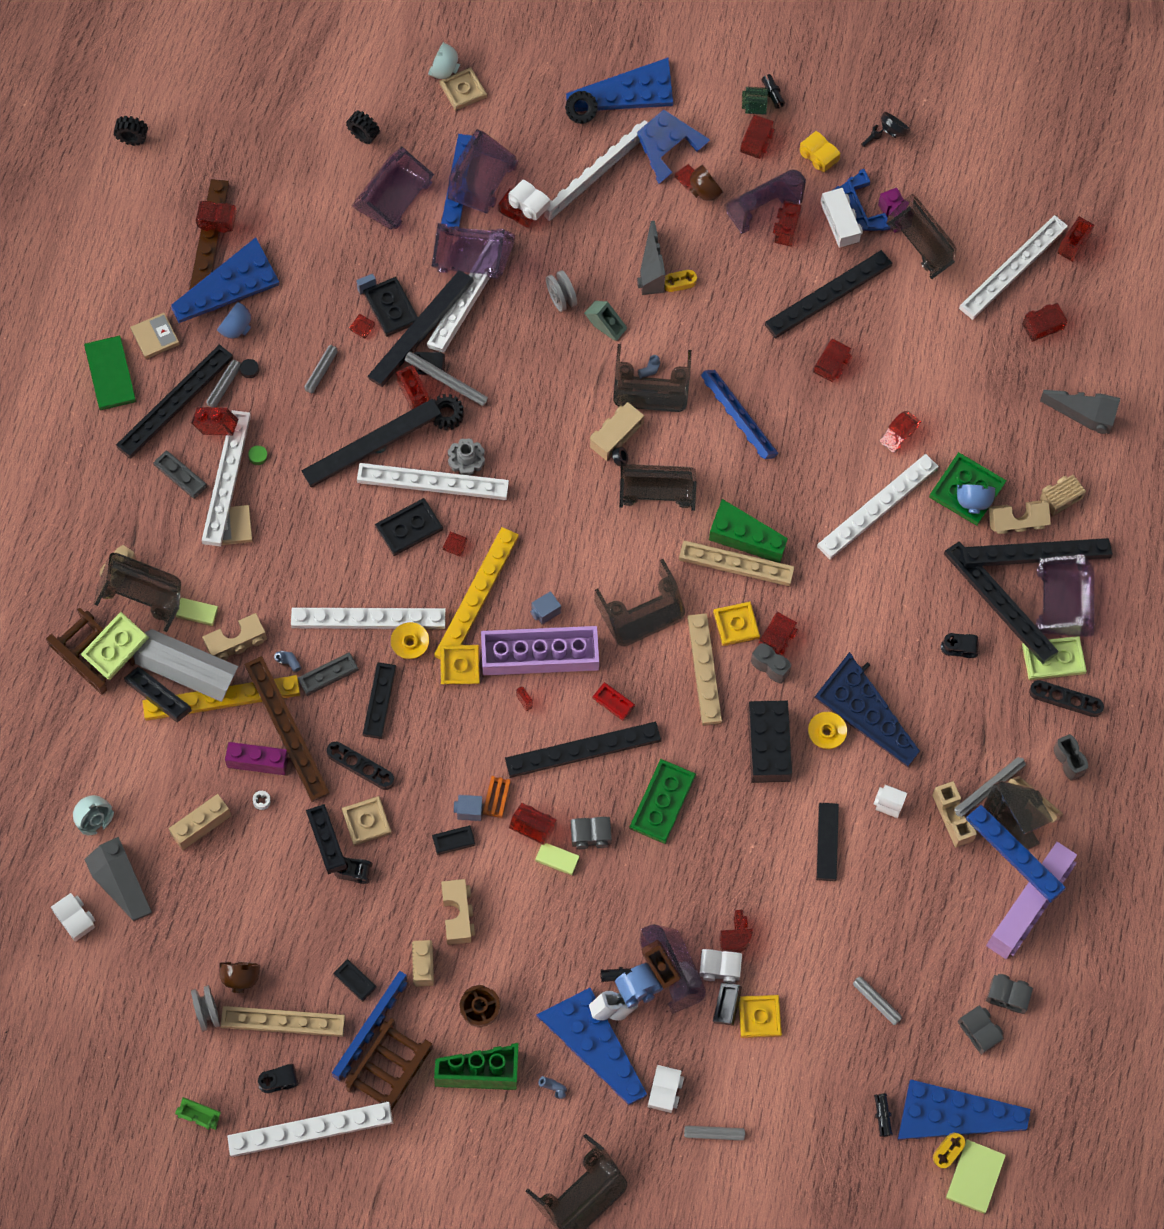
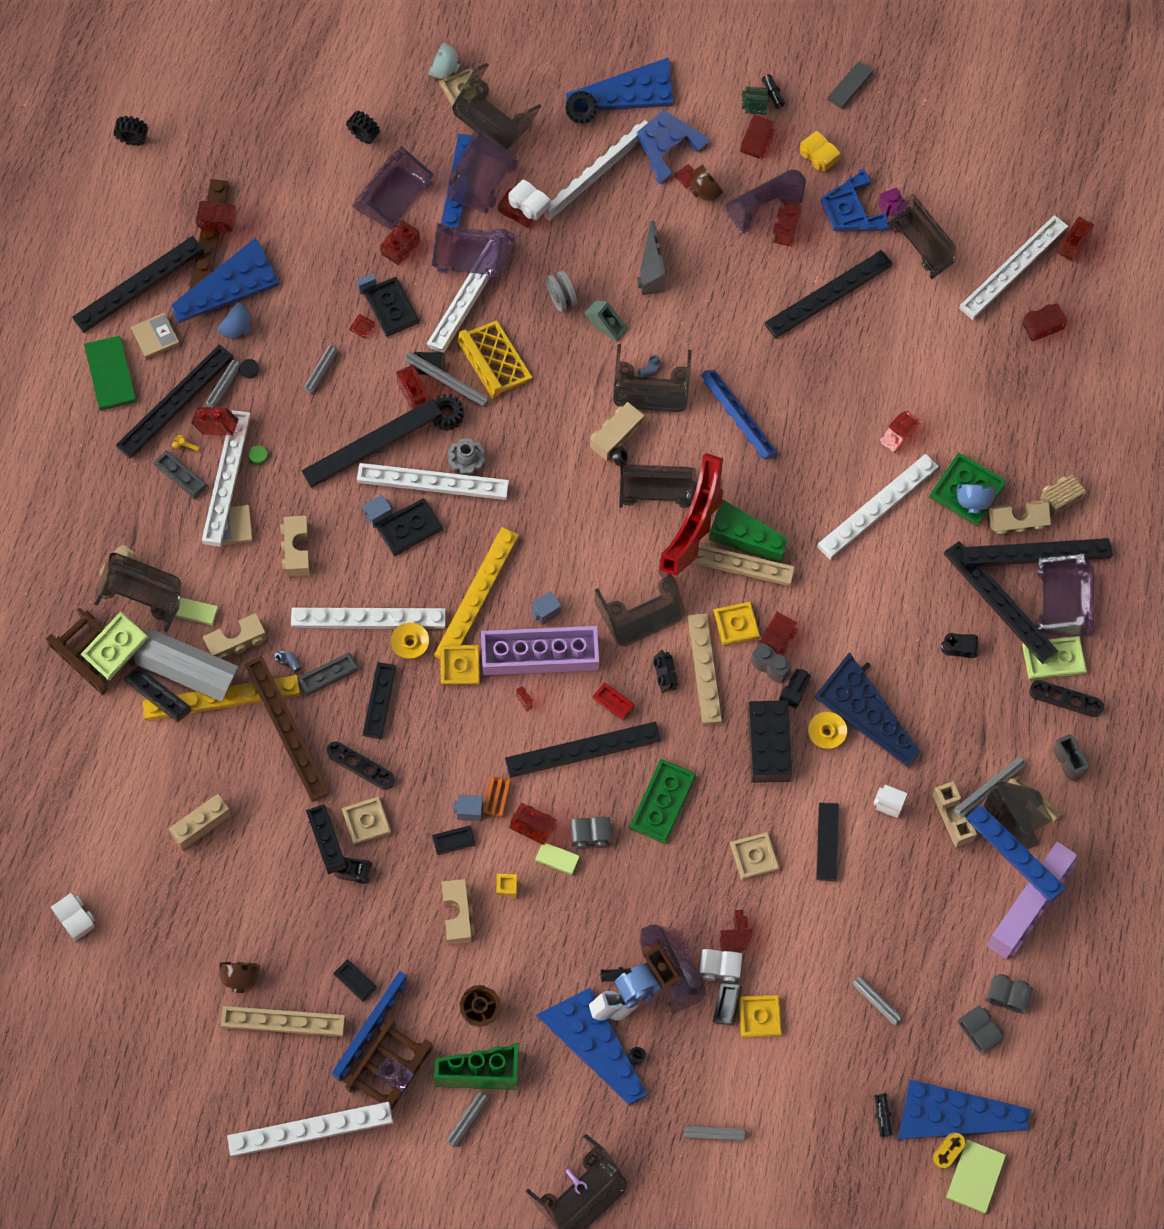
(92, 814): light aqua cylinder -> none
(116, 876): dark grey wedge -> none
(138, 284): none -> black plate
(182, 442): none -> yellow hand
(199, 1113): bright green hinge -> none
(205, 1008): light grey wheel -> none
(256, 758): magenta brick -> none
(262, 794): white bush -> none
(280, 1079): black piece -> none
(295, 530): none -> tan arch
(377, 509): none -> sand blue brick
(394, 1074): none -> clear purple brick
(400, 242): none -> clear red brick
(420, 328): black tile -> none
(422, 963): tan brick -> none
(455, 544): clear red tile -> none
(467, 1119): none -> light grey axle
(480, 114): none -> clear smoke windscreen
(480, 364): none -> yellow fence
(507, 885): none -> yellow panel
(560, 1089): sand blue arm -> none
(576, 1182): none -> lavender hand
(639, 1053): none -> black hinge
(663, 663): none -> black hinge
(664, 1089): white brick -> none
(680, 281): yellow beam -> none
(706, 501): none -> red arch
(754, 856): none -> tan tile
(795, 688): none -> black piece
(832, 360): clear red brick -> none
(841, 217): white brick -> none
(850, 84): none -> dark grey tile
(874, 135): black hand -> none
(893, 125): black piece -> none
(1090, 411): dark grey wedge -> none

